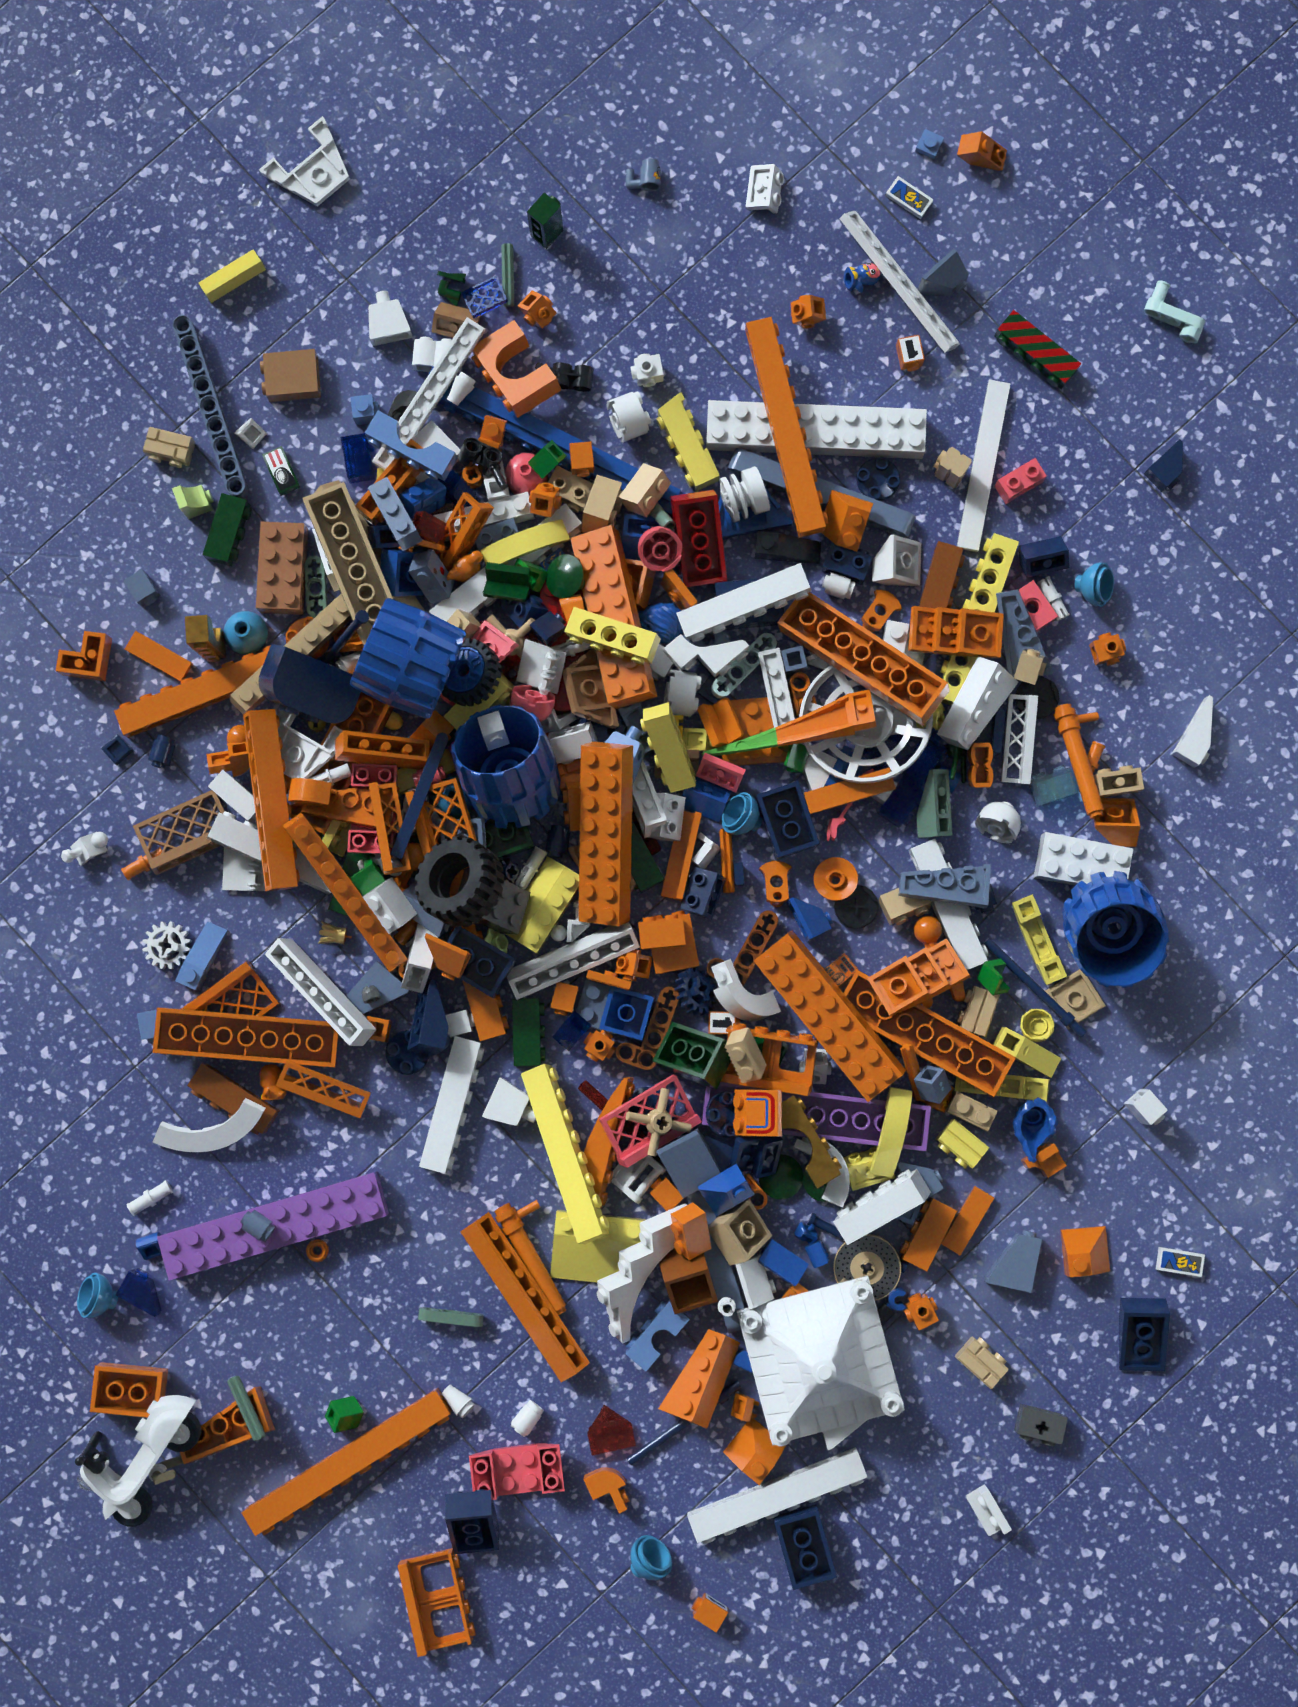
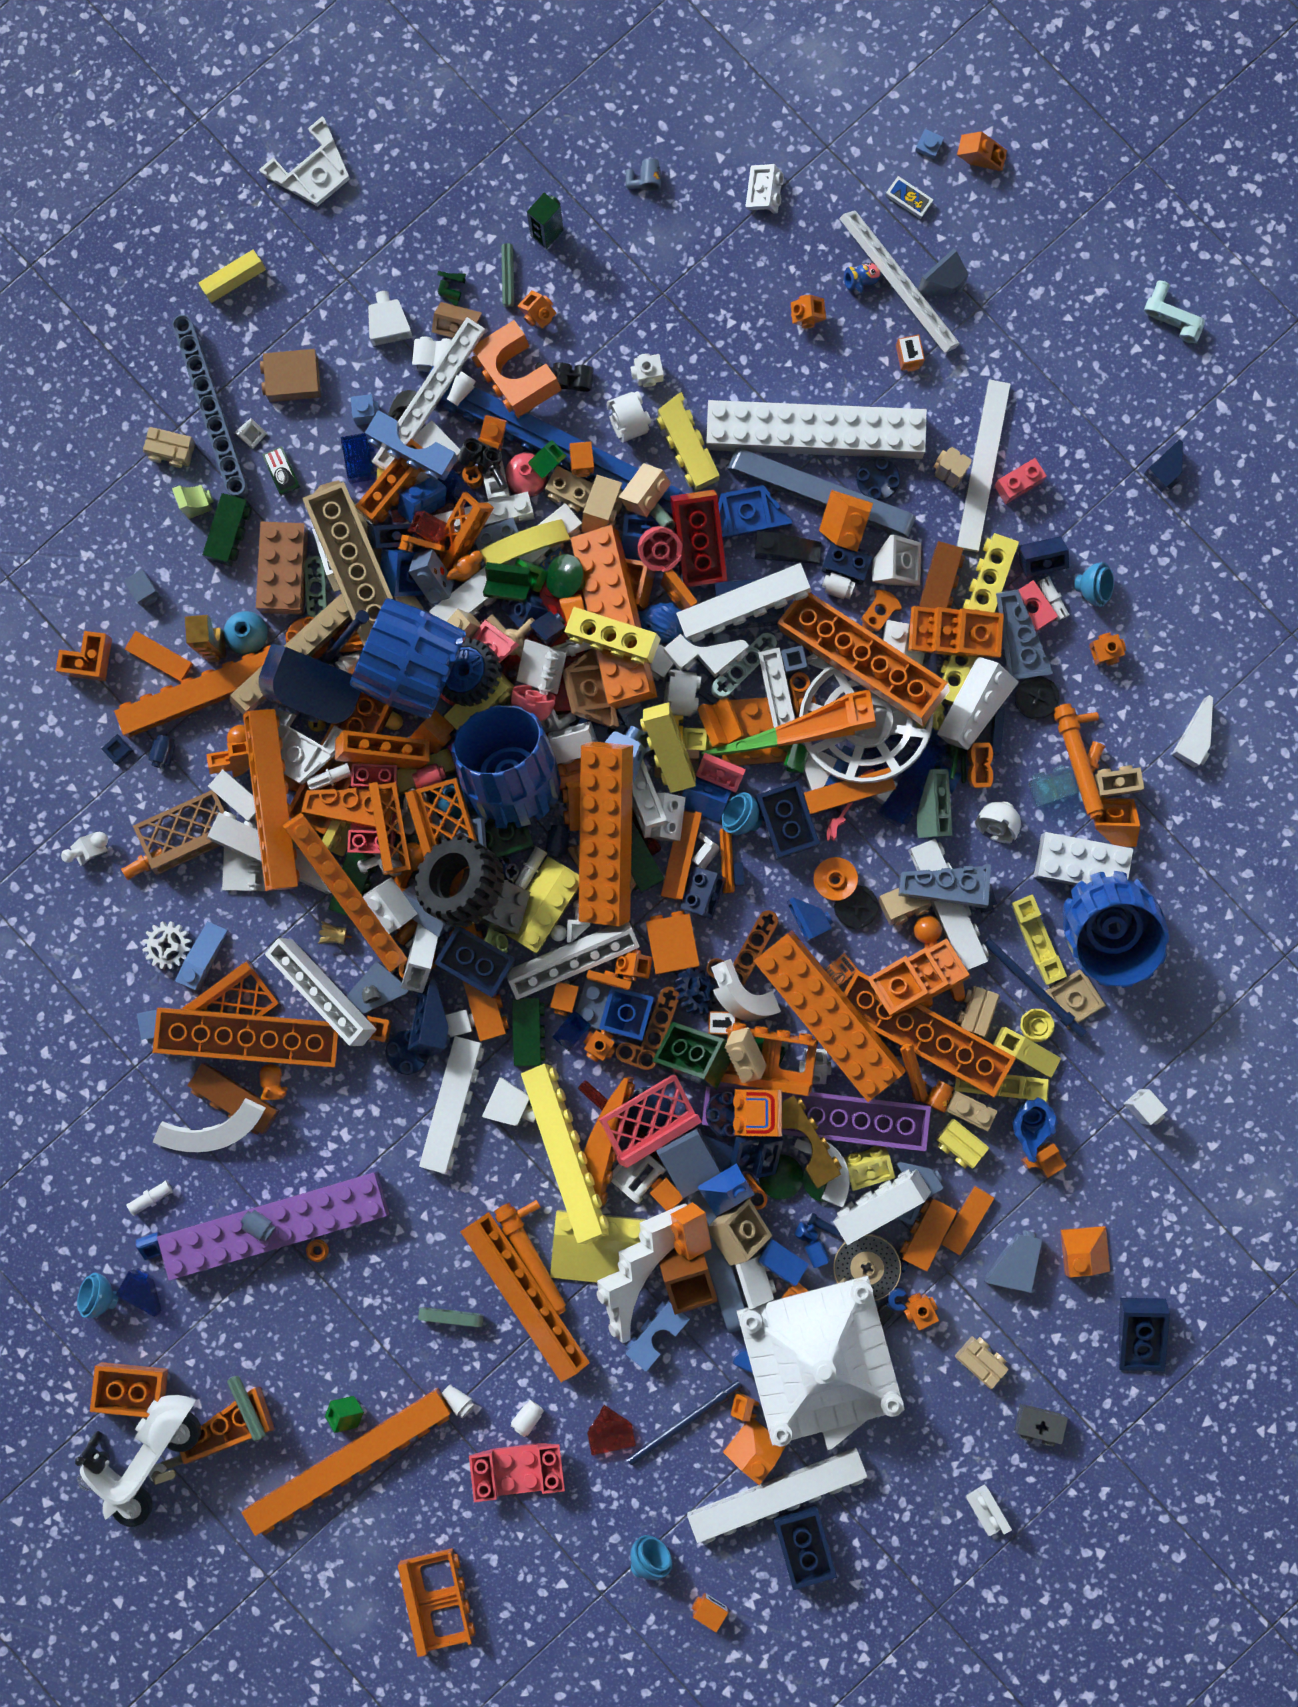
(309, 792): orange brick -> none
(321, 1094): orange fence -> none
(368, 877): green panel -> none
(394, 514): sand blue arch -> none
(419, 795): dark blue piece -> none
(448, 957): orange slope -> none
(472, 1521): dark blue brick -> none
(483, 285): clear blue window -> none
(493, 730): white brick -> none
(545, 499): orange brick -> none
(606, 1481): orange brick -> none
(651, 1119): tan bar -> none
(661, 932): orange brick -> none
(702, 1380): orange wedge -> none
(726, 1311): white pin -> none
(744, 494): white wheel -> none
(771, 870): orange piece -> none
(785, 427): orange brick -> none
(892, 1132): light yellow slope -> none
(932, 1084): sand blue brick -> none
(992, 978): green panel -> none
(1028, 736): white fence -> none
(1030, 666): tan brick -> none
(1037, 349): dark green brick -> none
(1180, 1261): tile -> none

